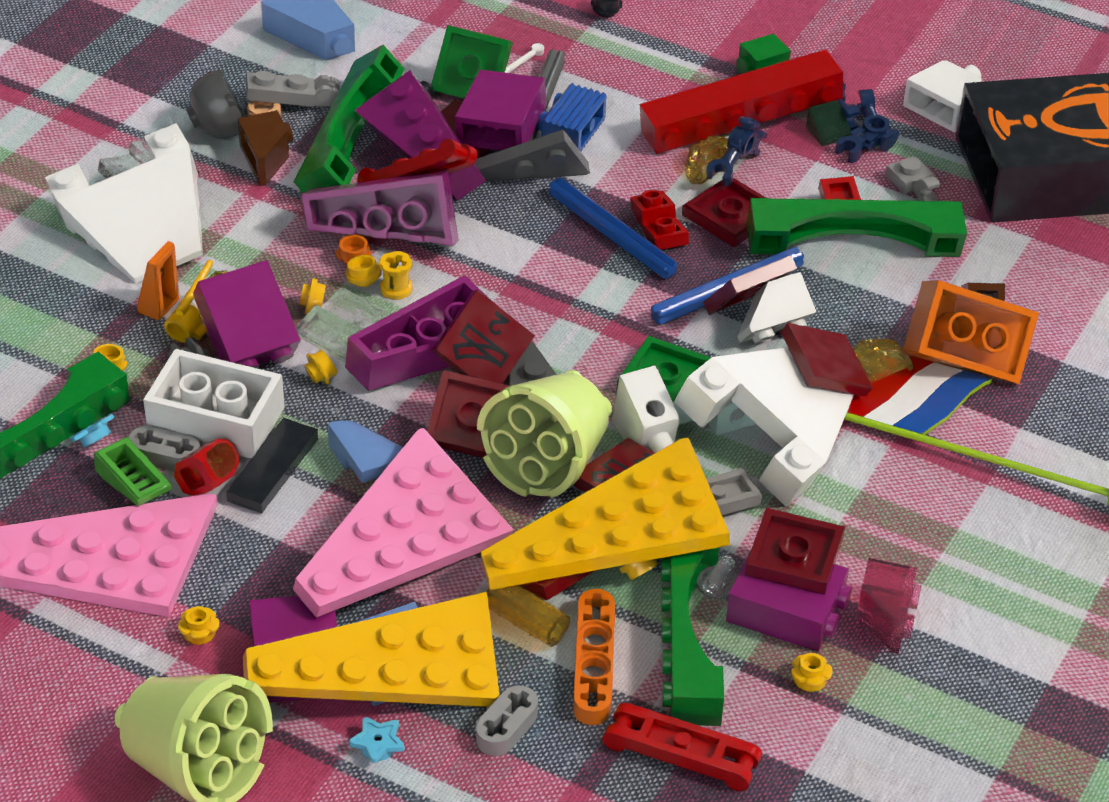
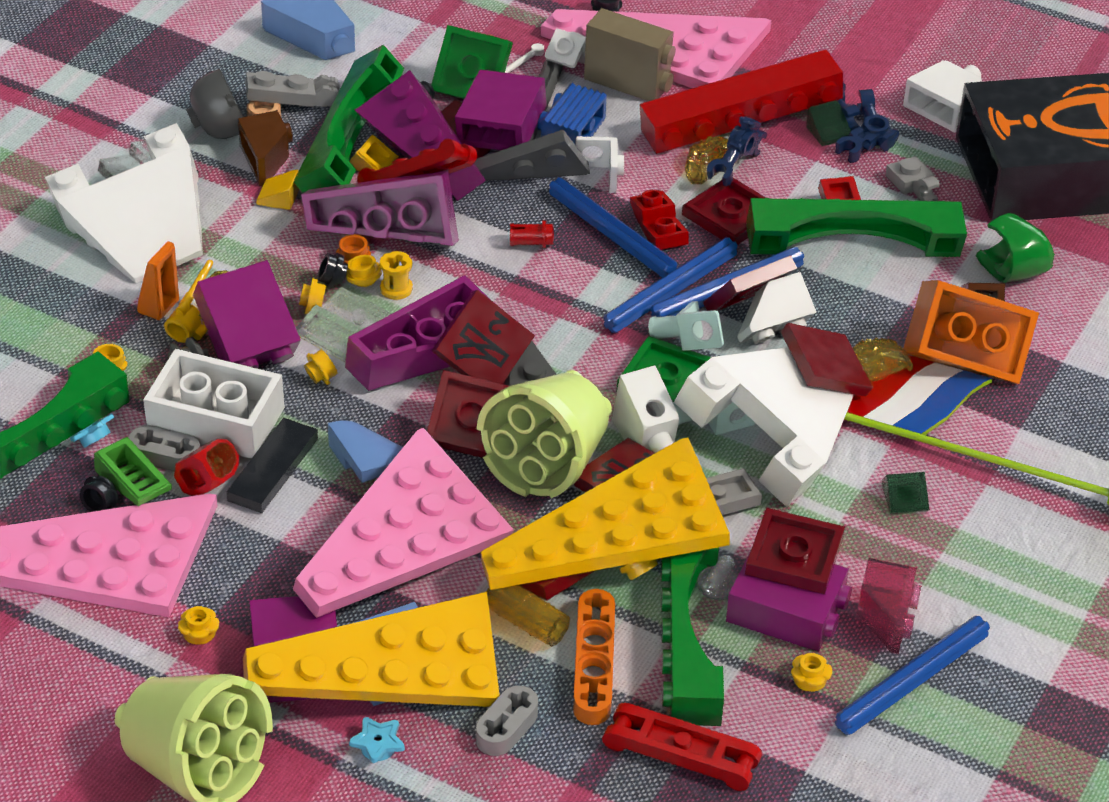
(98, 494): none -> black plate
(279, 191): none -> yellow slope
(332, 270): none -> black plate
(373, 155): none -> yellow slope
(532, 234): none -> red pin
(566, 48): none -> white bracket
(608, 159): none -> white bracket
(628, 55): none -> dark tan brick
(670, 285): none -> blue axle
(688, 327): none -> light aqua bracket
(705, 45): none -> bright pink wing
(761, 53): green brick -> none
(906, 492): none -> clear green slope
(911, 675): none -> blue axle
(1021, 252): none -> green piece

